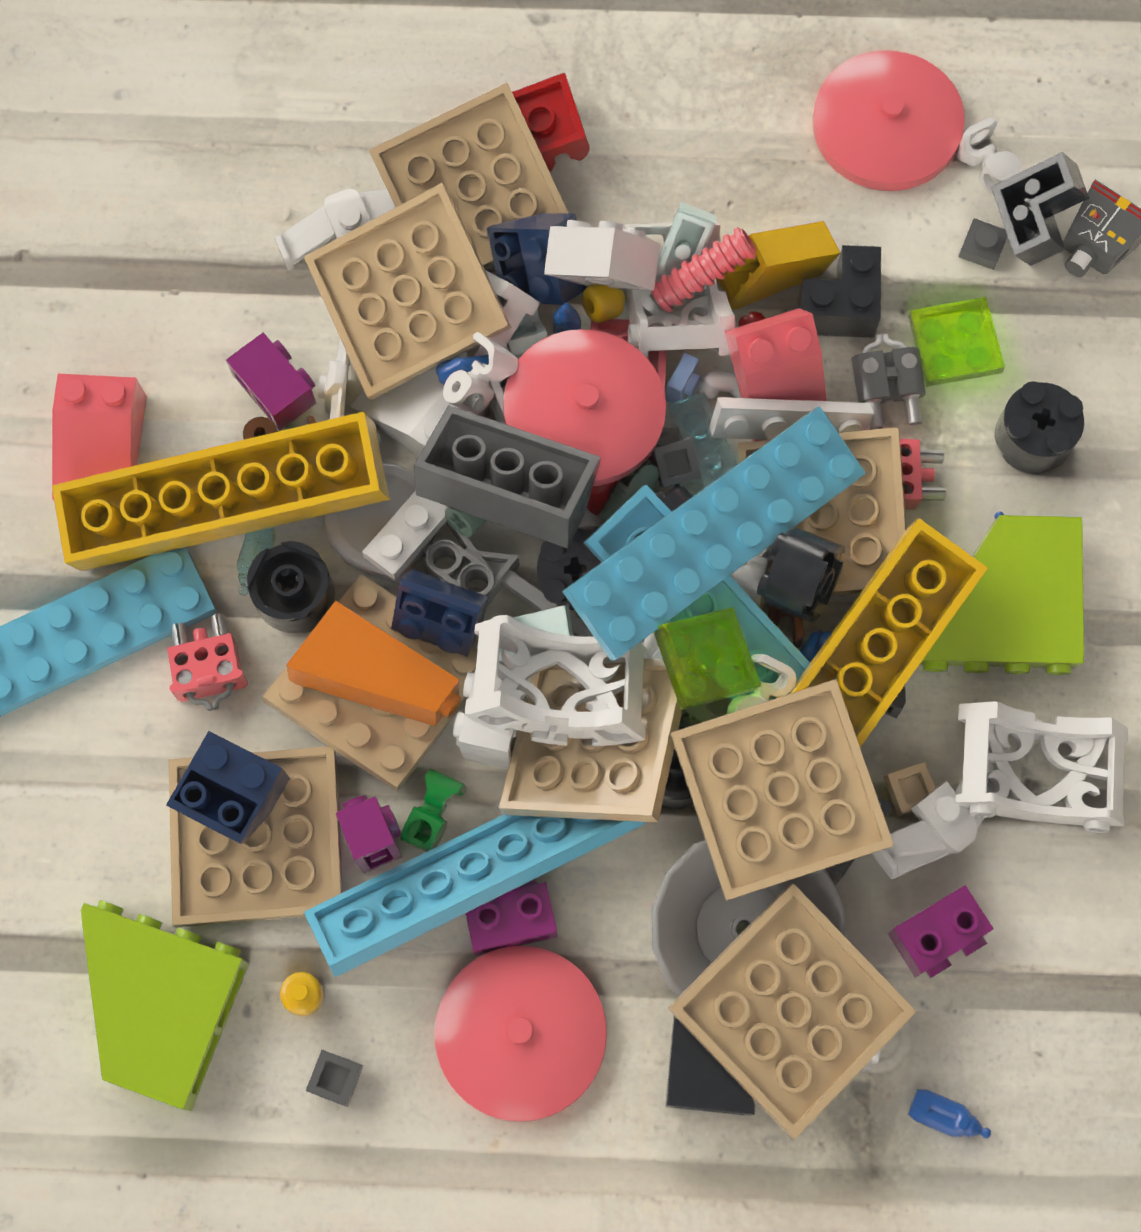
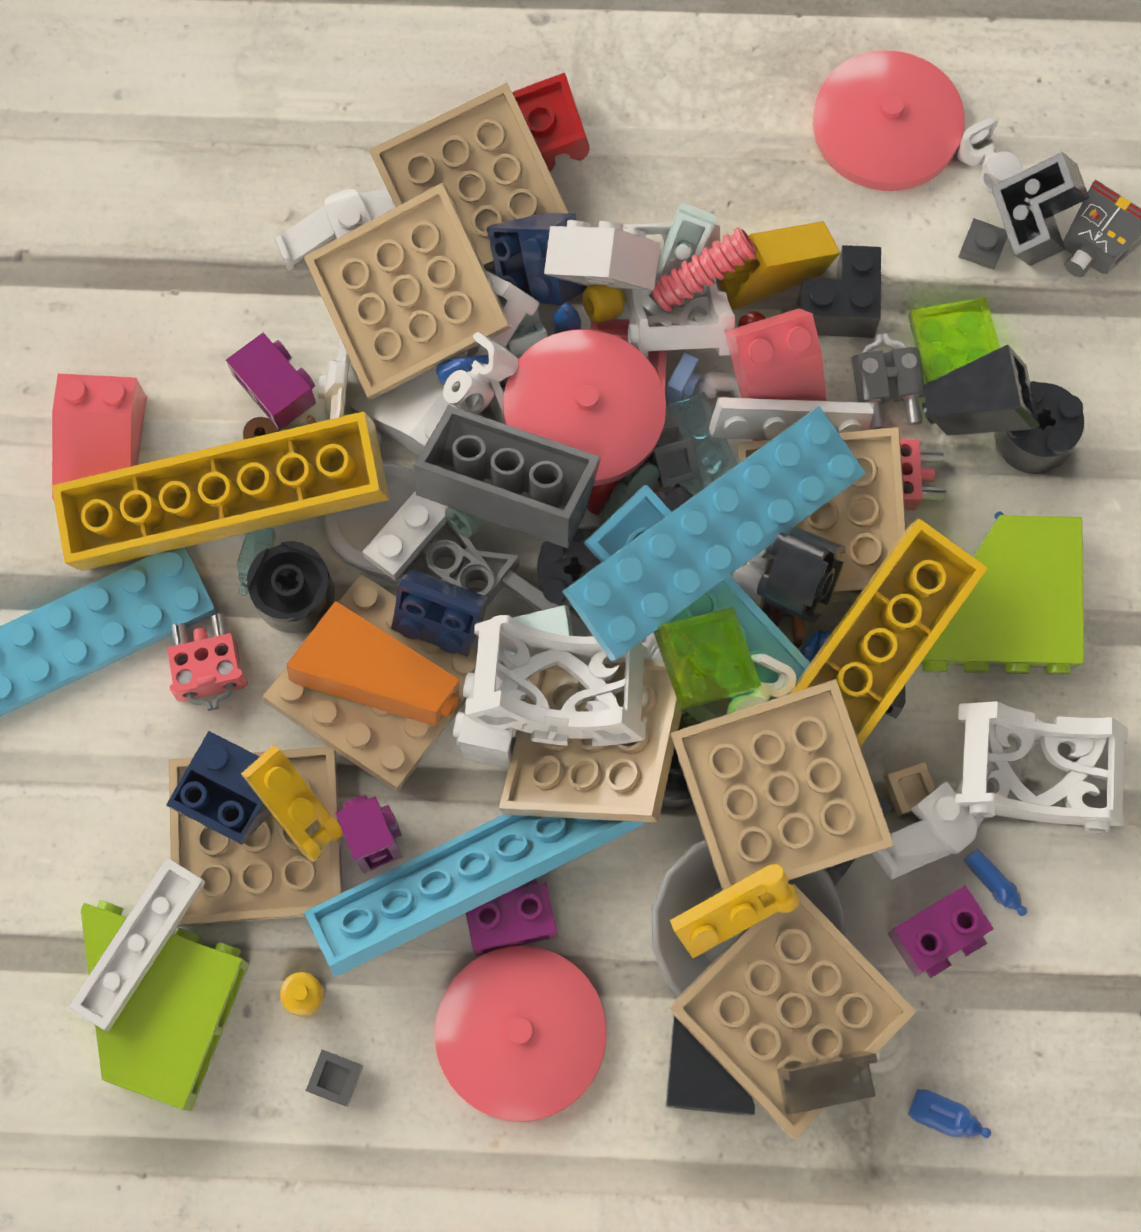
(137, 945): none -> white plate
(292, 802): none -> yellow plate
(425, 824): green leg -> none
(735, 909): none -> yellow plate
(827, 1082): none -> clear smoke panel
(983, 396): none -> black slope
(1002, 889): none -> blue piece

